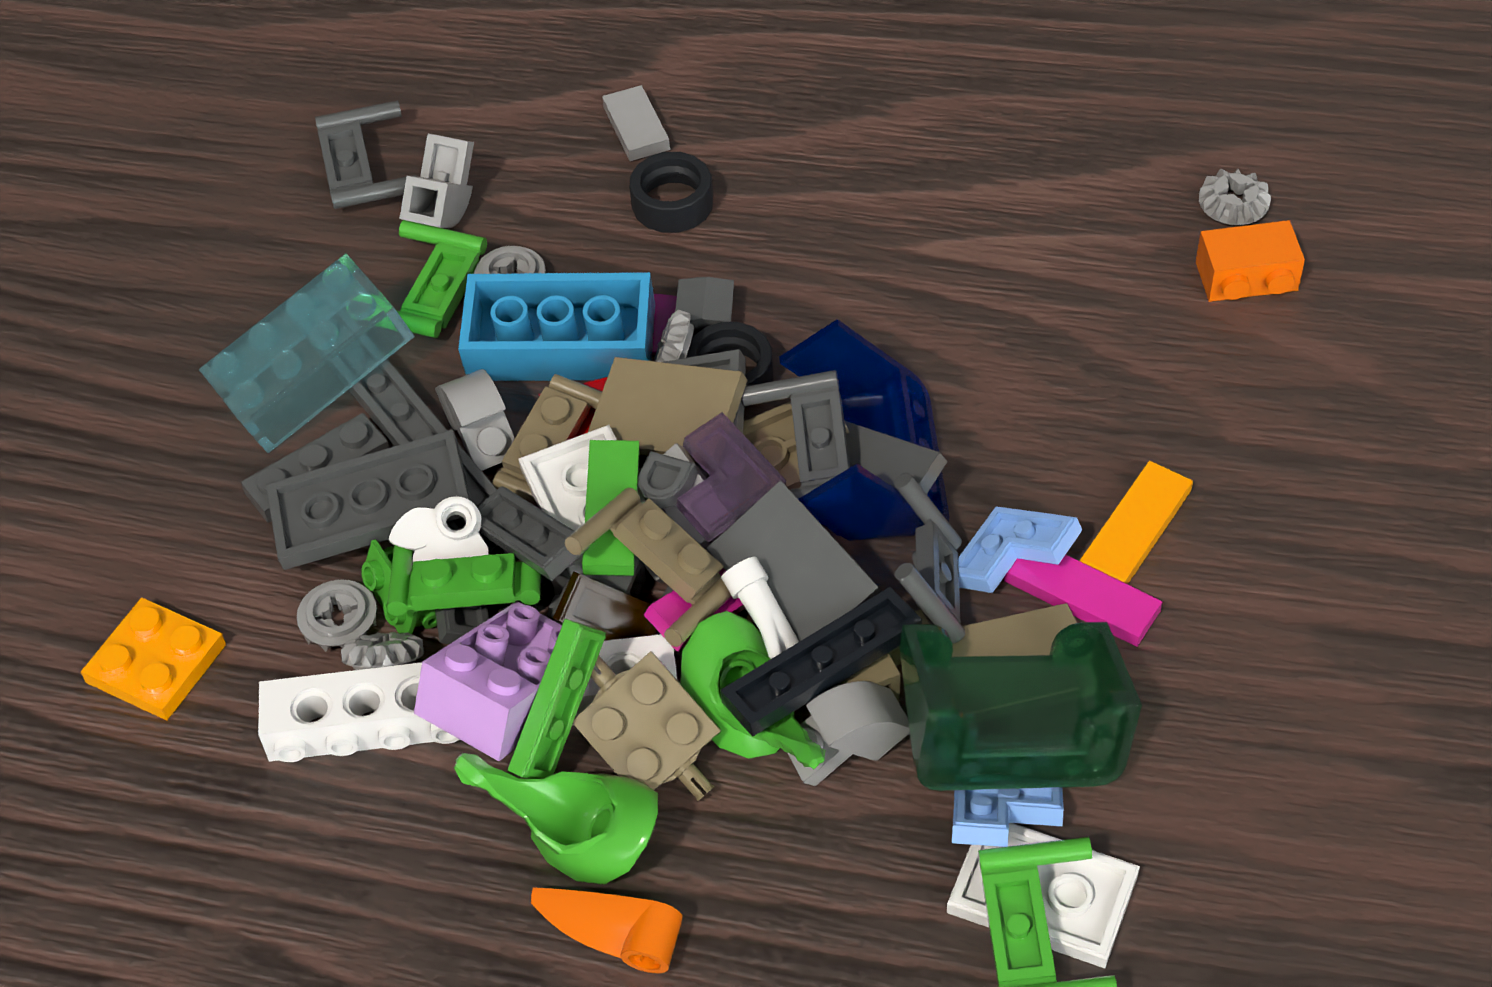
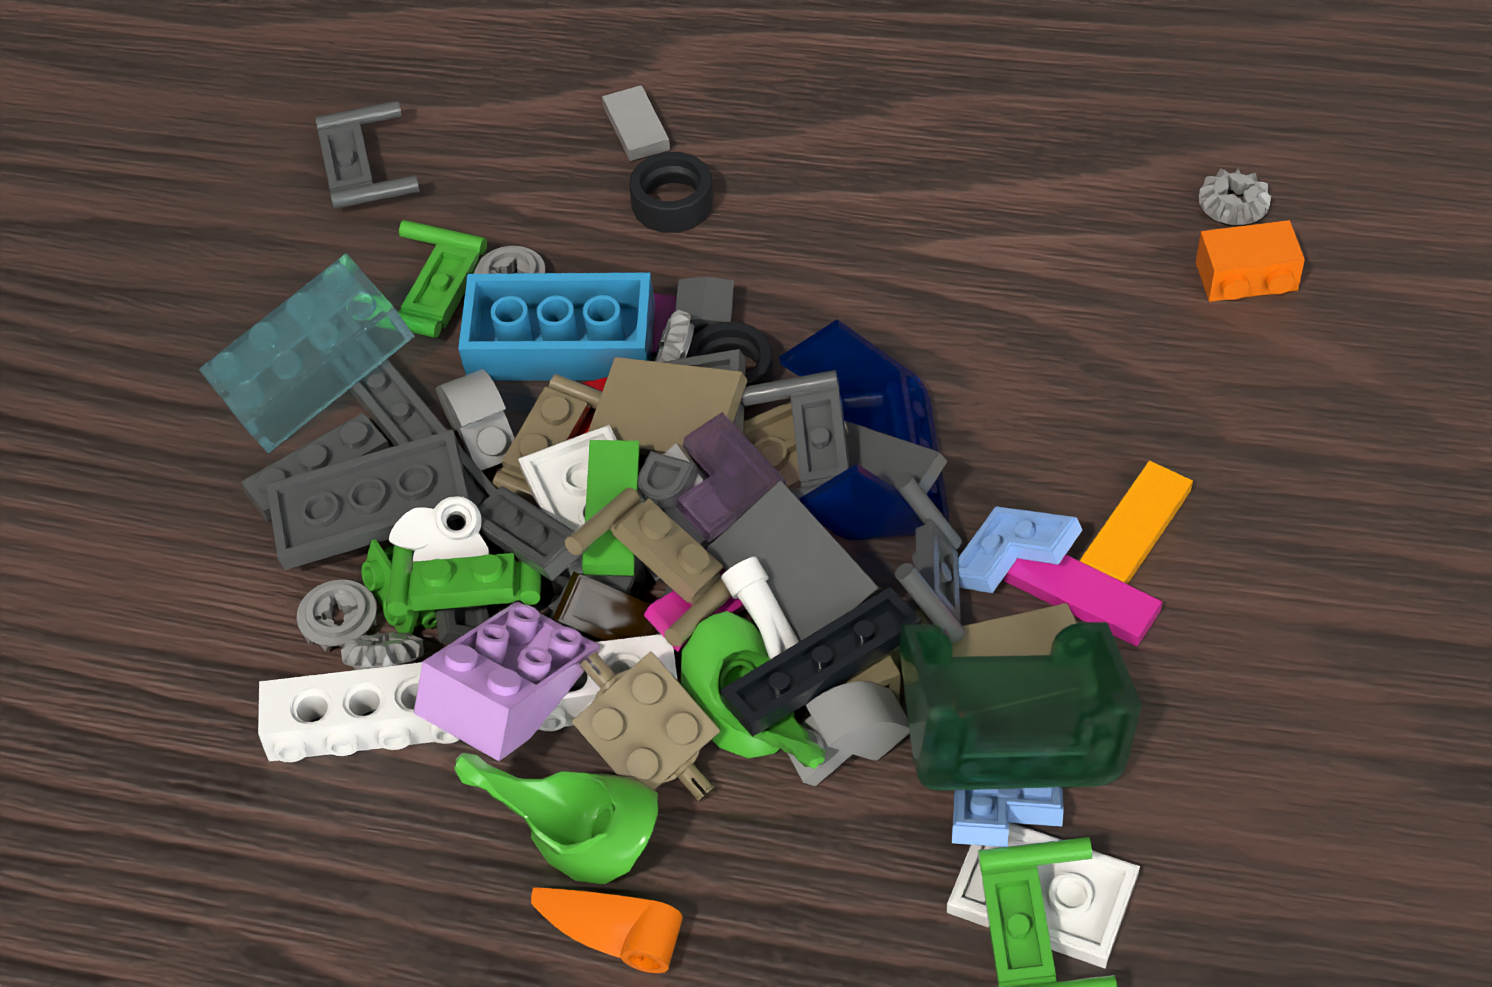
(153, 658): light orange plate -> none
(442, 189): light grey brick -> none
(557, 700): bright green tile -> none

